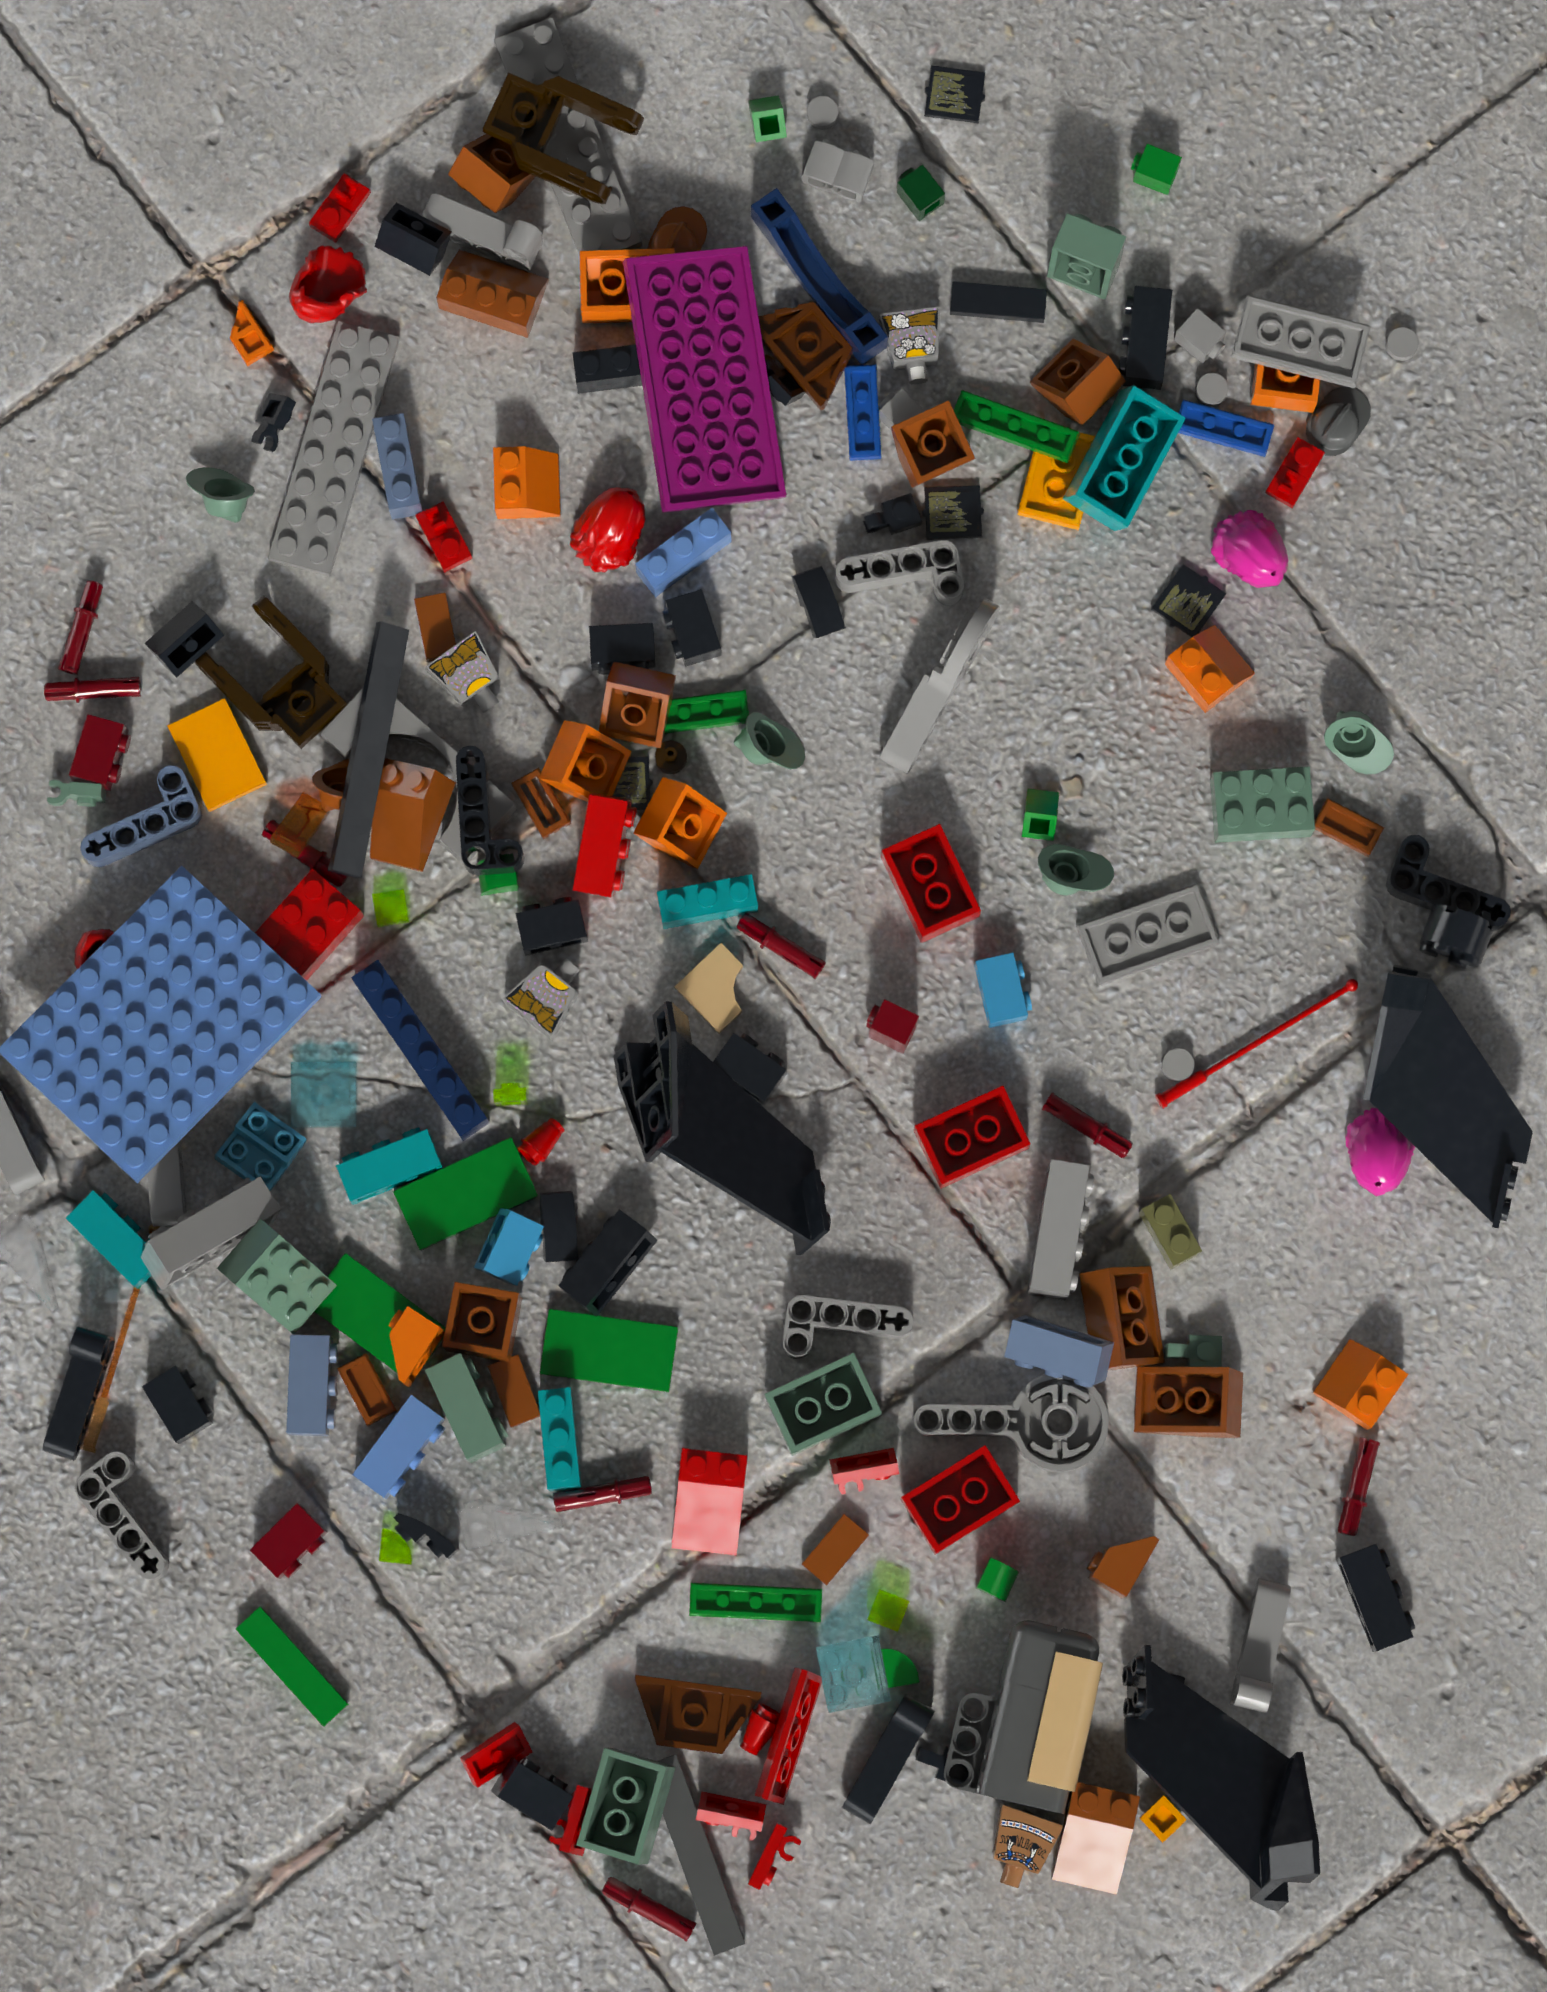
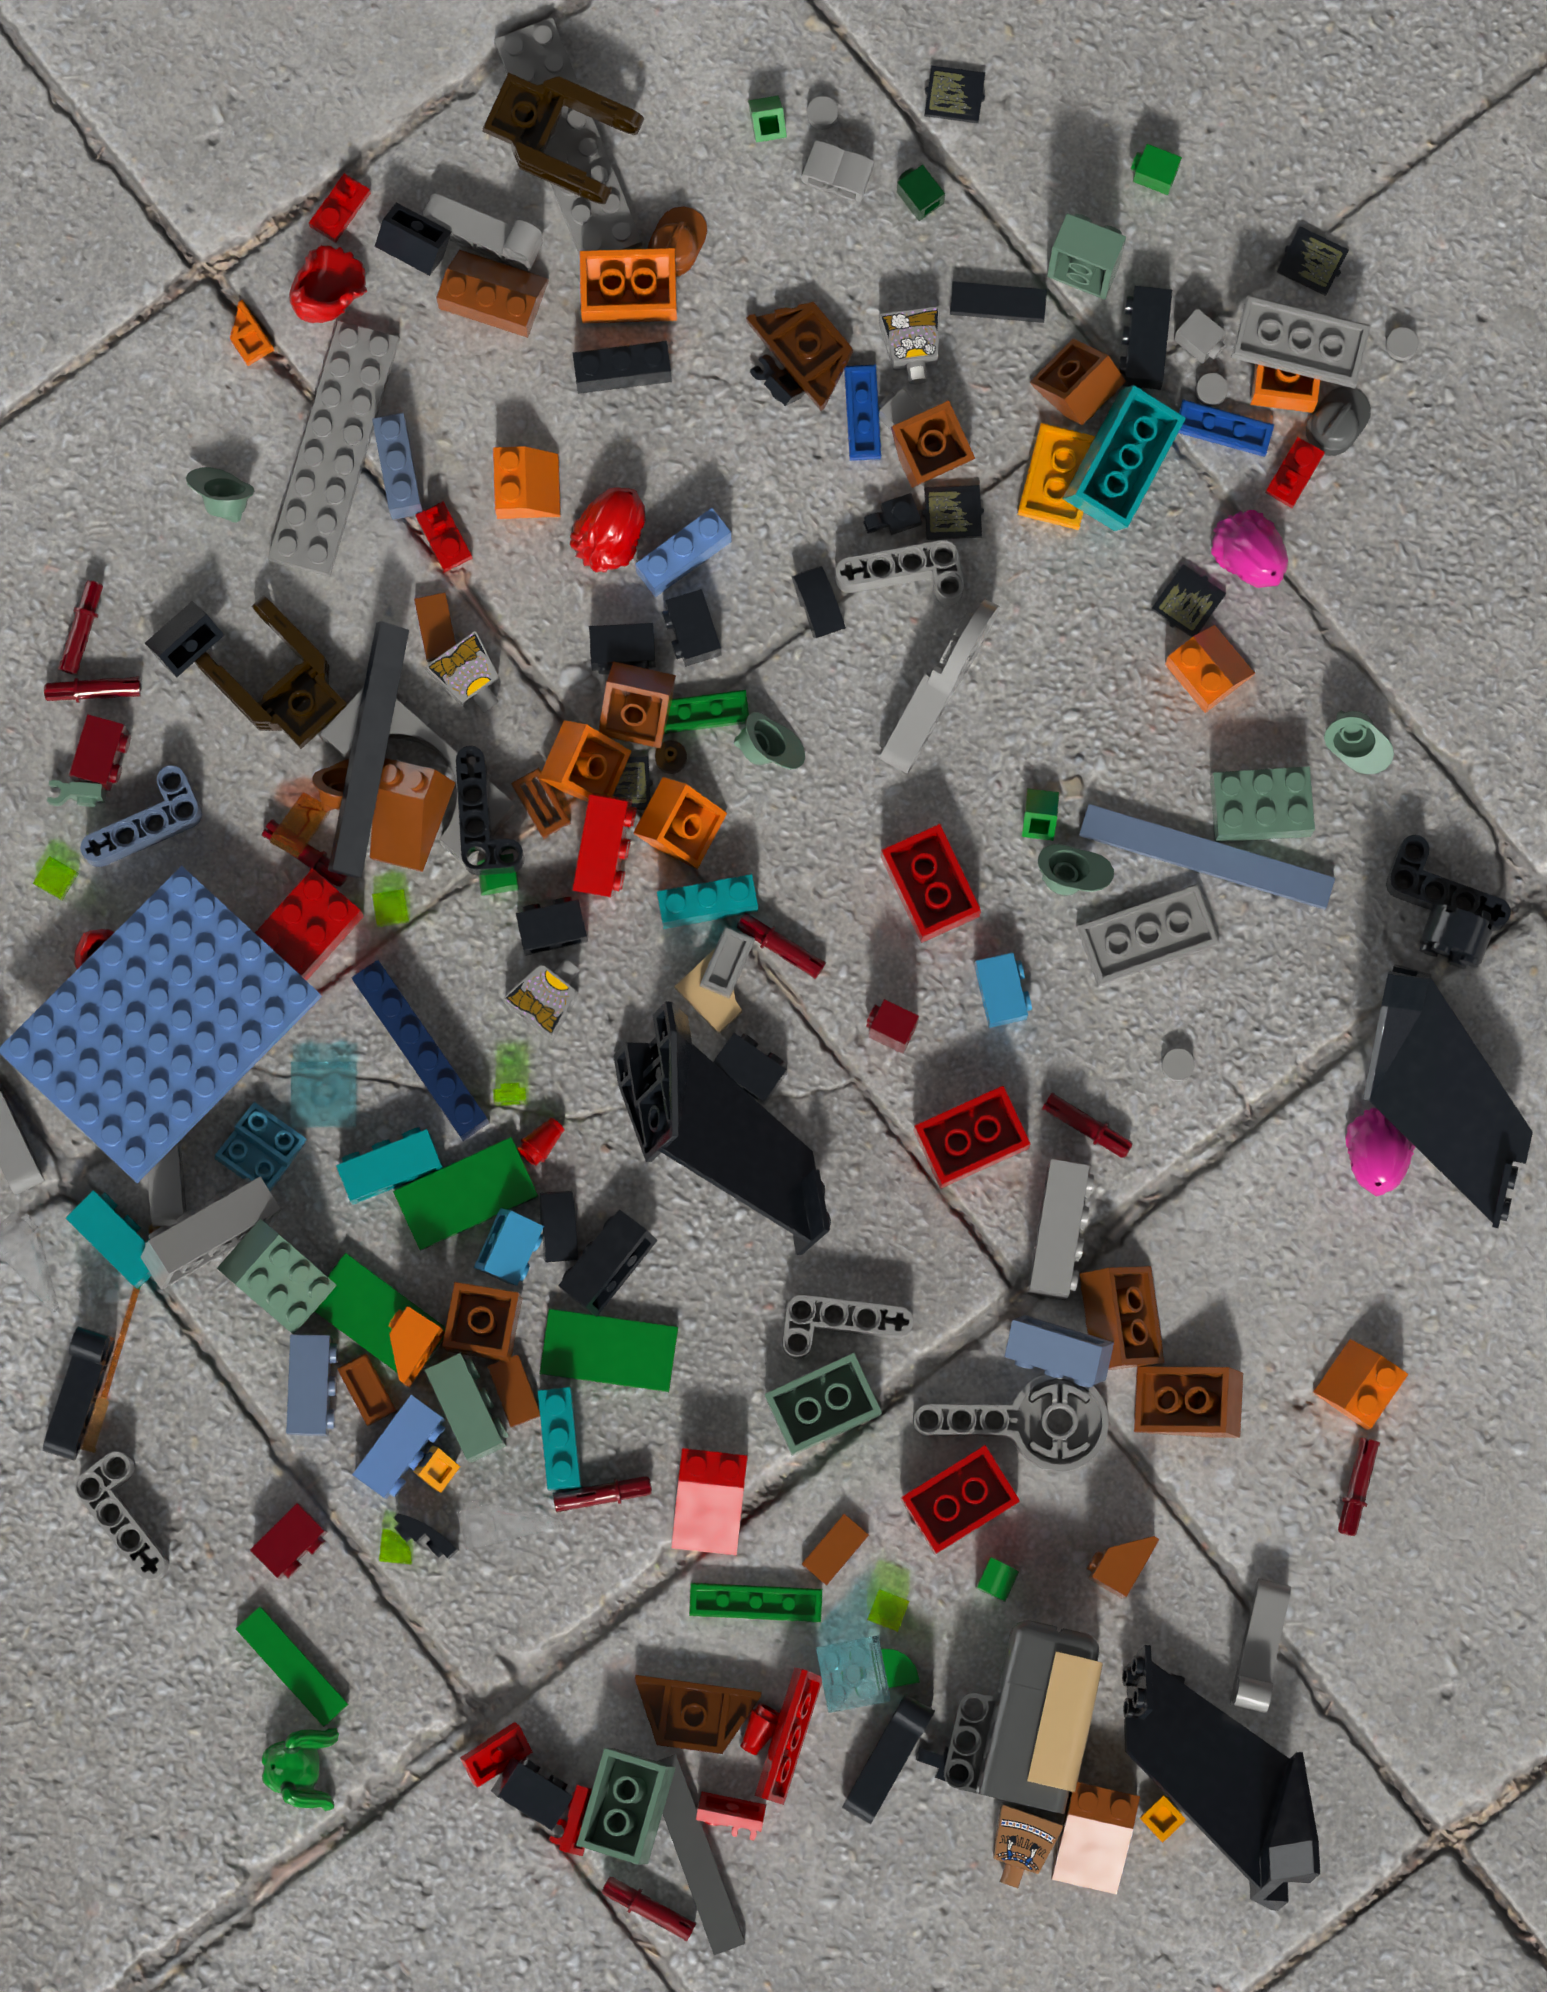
(55, 878): none -> clear neon green plate
(178, 1404): black brick -> none
(217, 755): light orange tile -> none
(273, 416): black plate -> none
(294, 1768): none -> green hair
(436, 1469): none -> light orange plate
(490, 172): dark orange slope -> none
(704, 378): magenta plate -> none
(727, 962): none -> light grey tile
(764, 1870): red plate -> none
(799, 253): dark blue arch -> none
(869, 1465): red plate -> none
(1015, 426): green tile -> none
(1170, 1231): olive brick -> none
(1200, 1351): sand green plate -> none
(1201, 1076): red piece -> none
(1207, 856): none -> sand blue tile
(1312, 261): none -> piece
(1348, 827): dark orange tile -> none
(1376, 1597): black brick -> none

